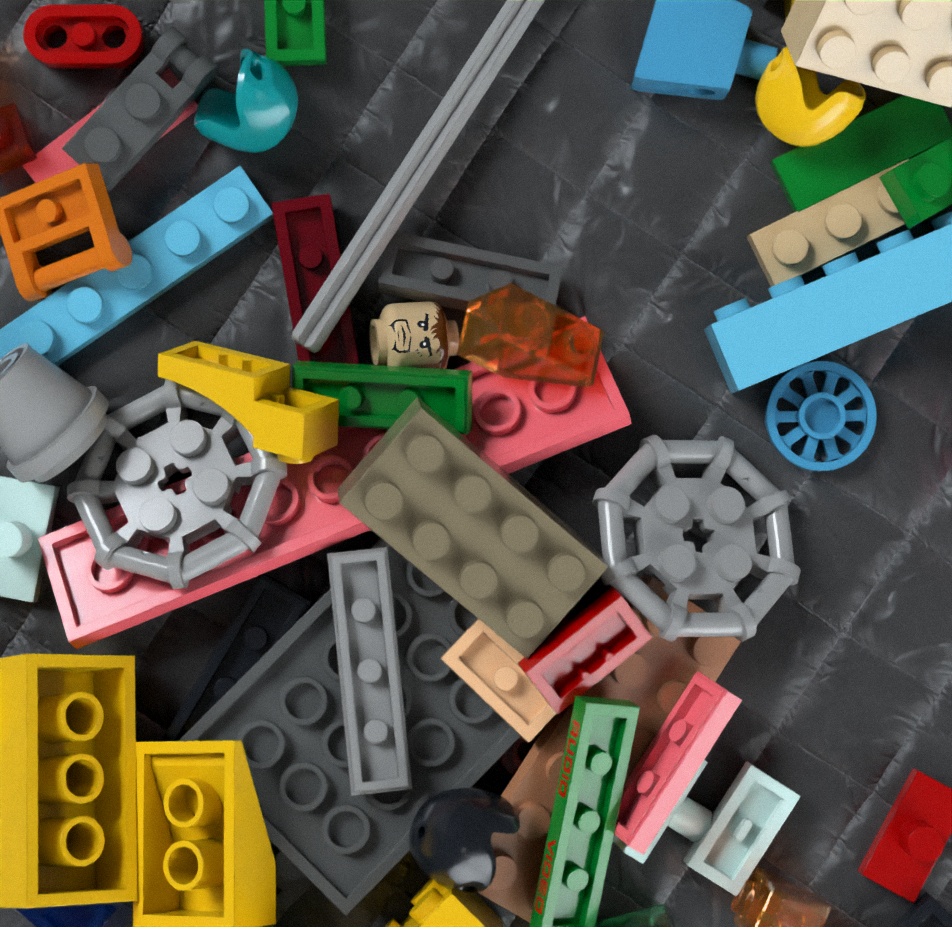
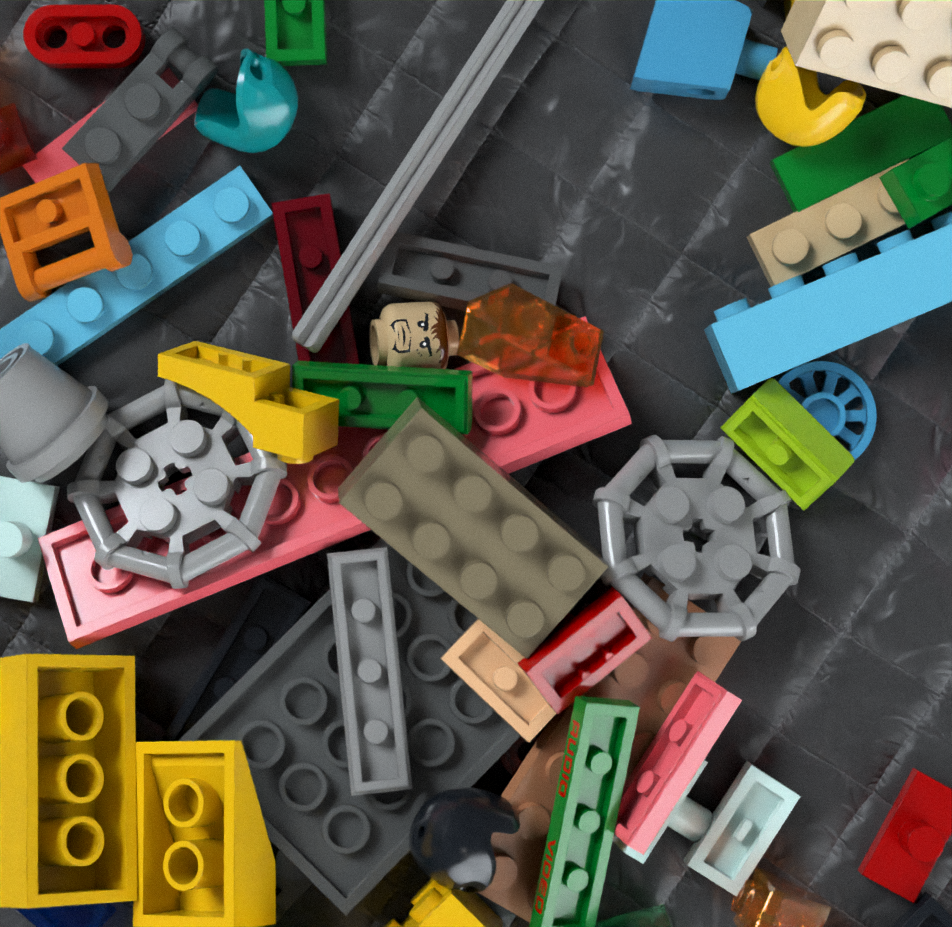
(788, 443): none -> lime slope

